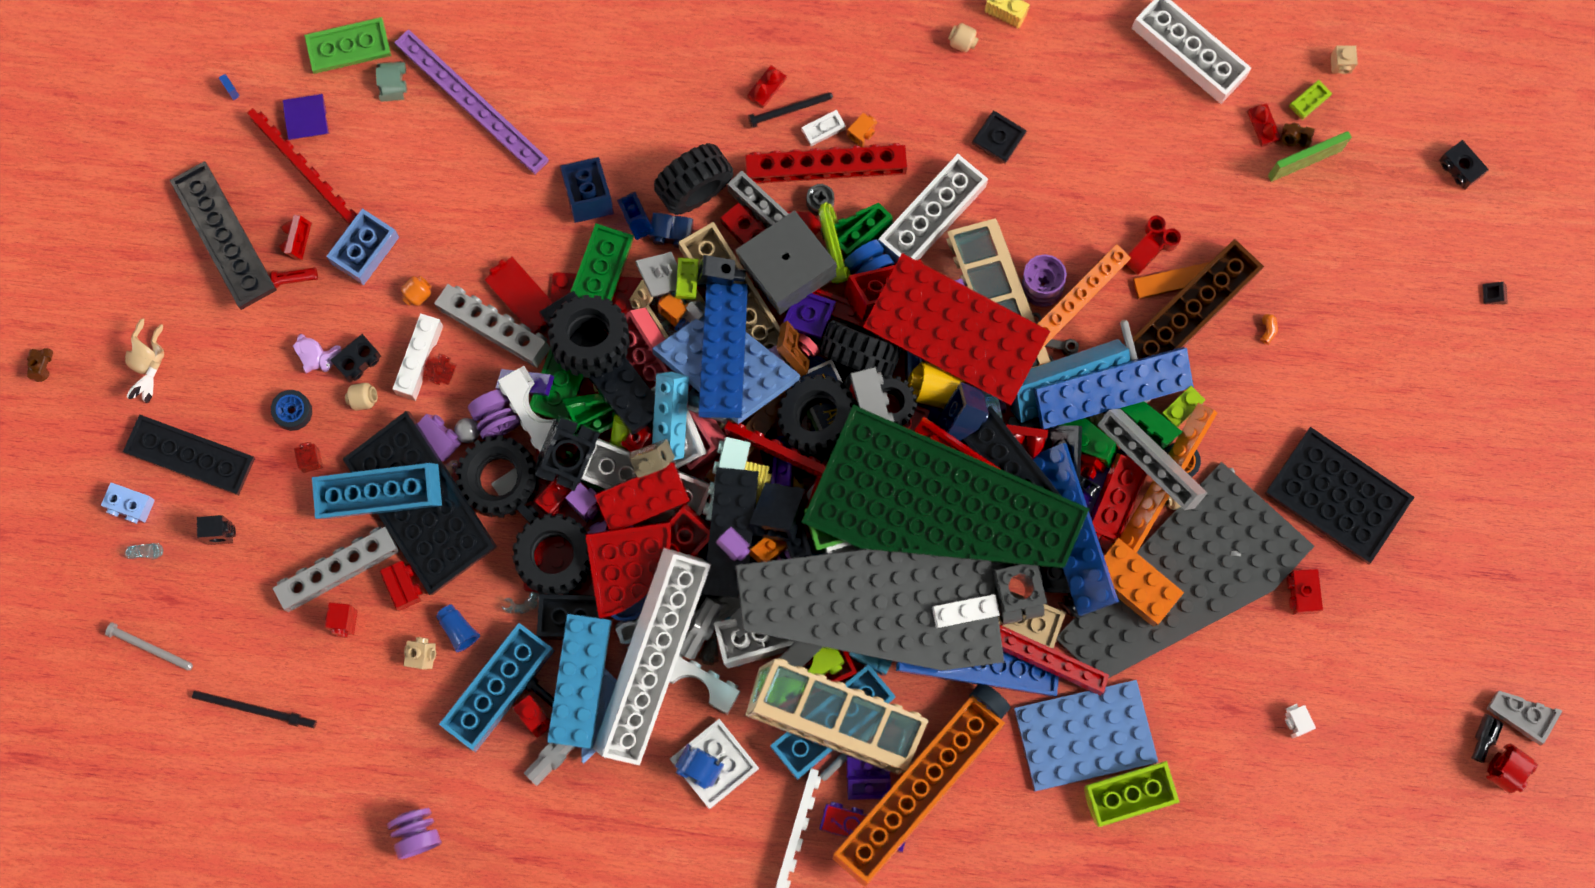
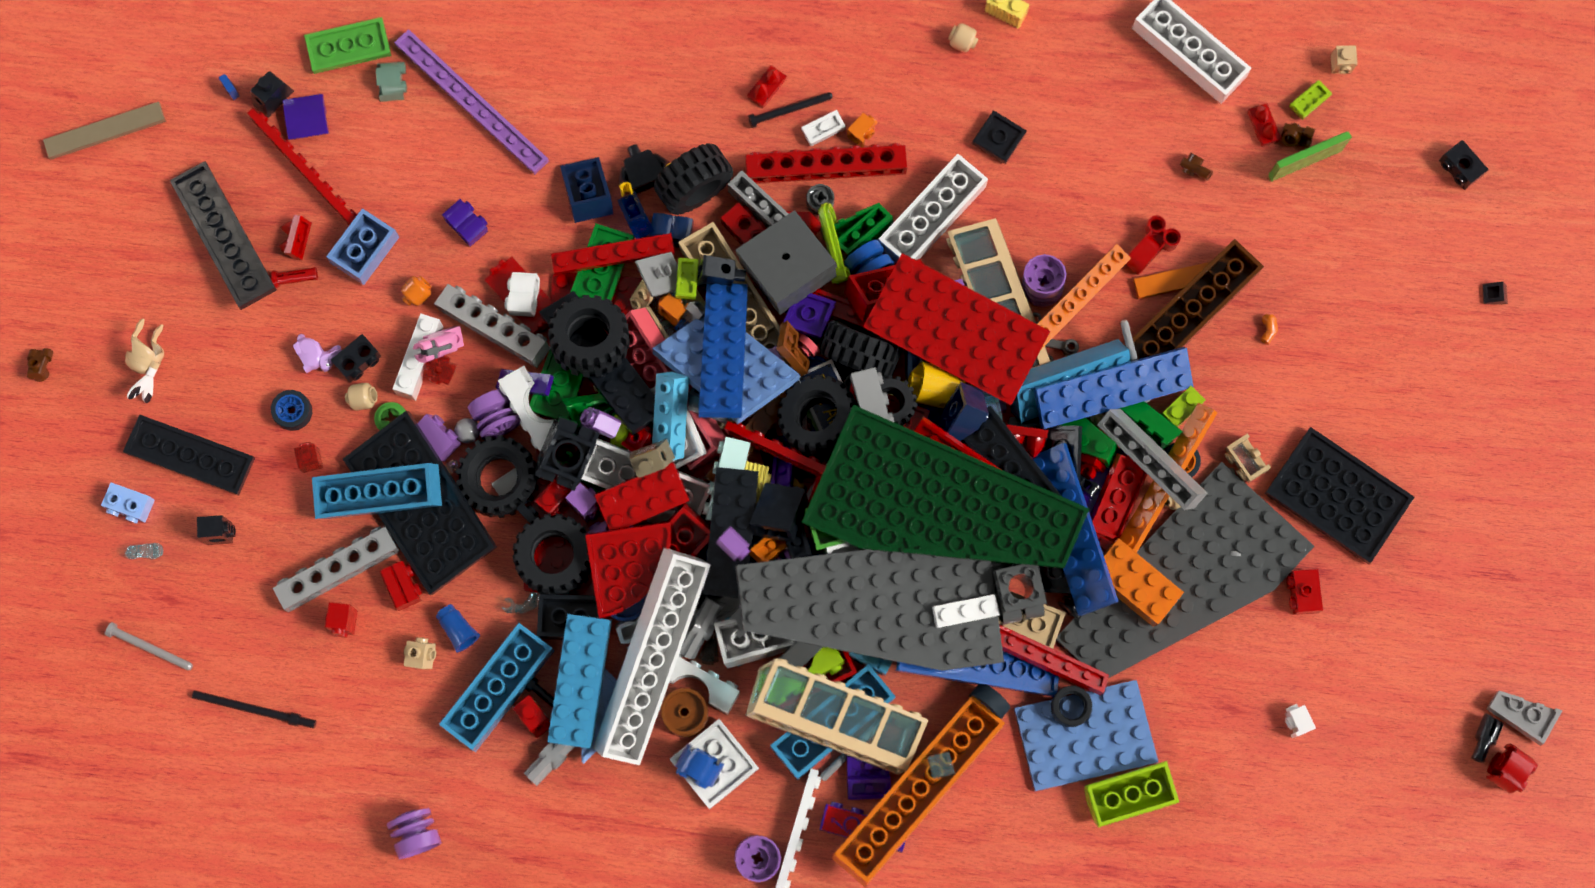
(104, 130): none -> dark tan tile
(269, 93): none -> black torso
(383, 413): none -> bright green gear
(439, 344): none -> bright pink plate
(465, 222): none -> dark purple brick
(522, 294): none -> white brick
(600, 422): none -> medium lavender brick
(611, 254): none -> red plate
(640, 170): none -> black torso
(682, 700): none -> dark orange wheel
(762, 870): none -> medium lavender wheel
(941, 765): none -> clear light blue tile
(1066, 721): none -> black tyre
(1192, 166): none -> reddish brown plate
(1246, 459): none -> tan window

